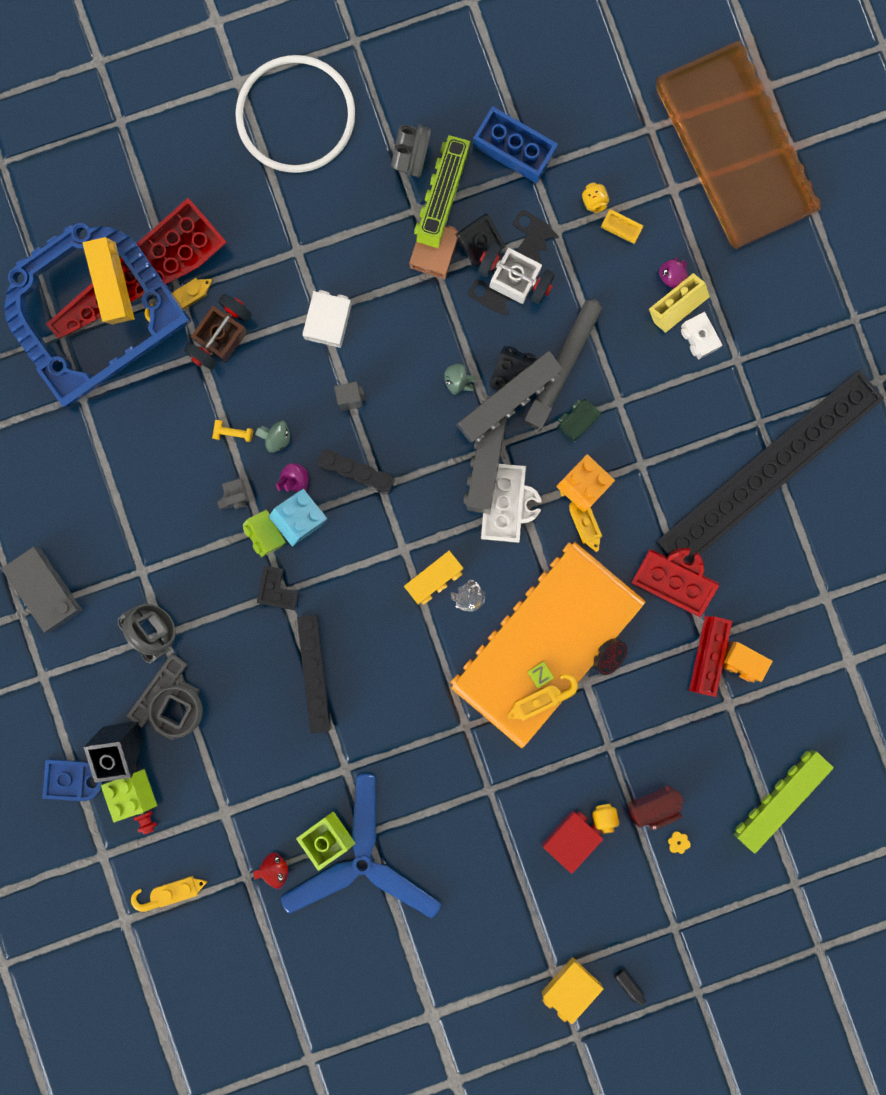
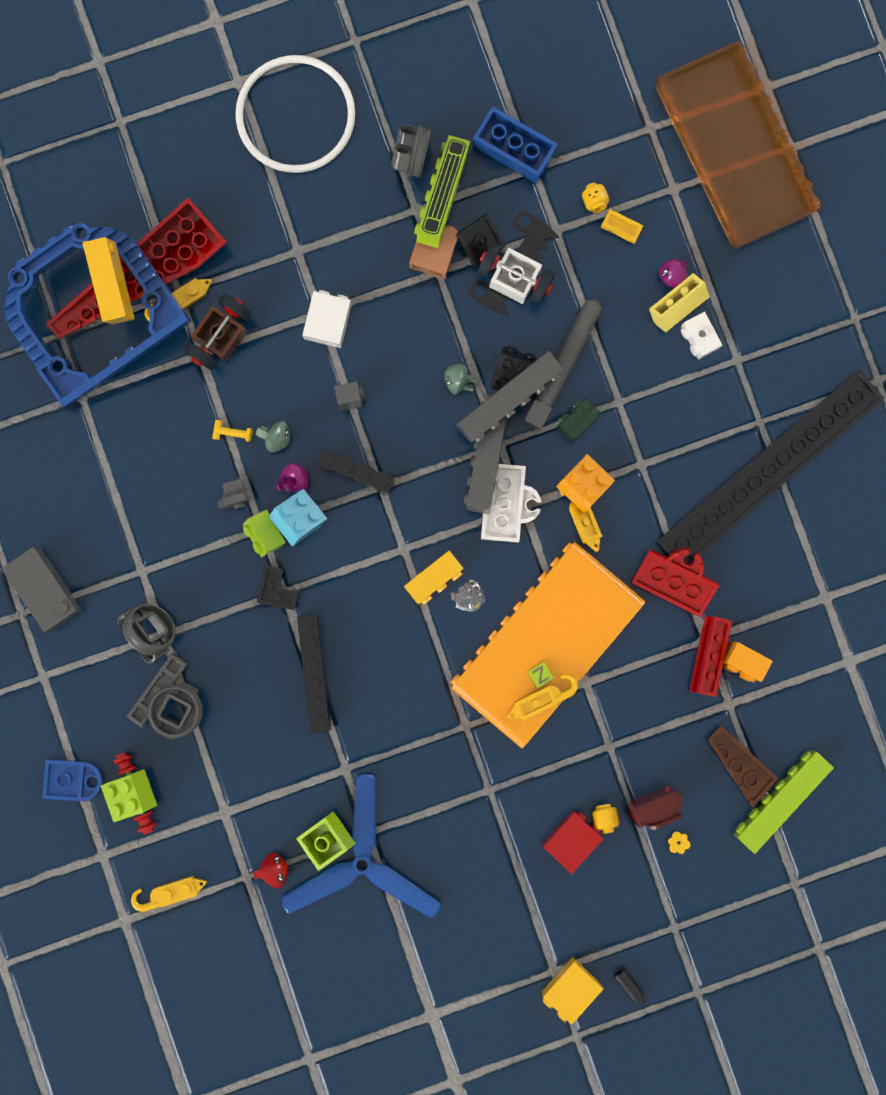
(114, 751): black slope -> none
(610, 656): black tile -> none
(745, 769): none -> reddish brown wing

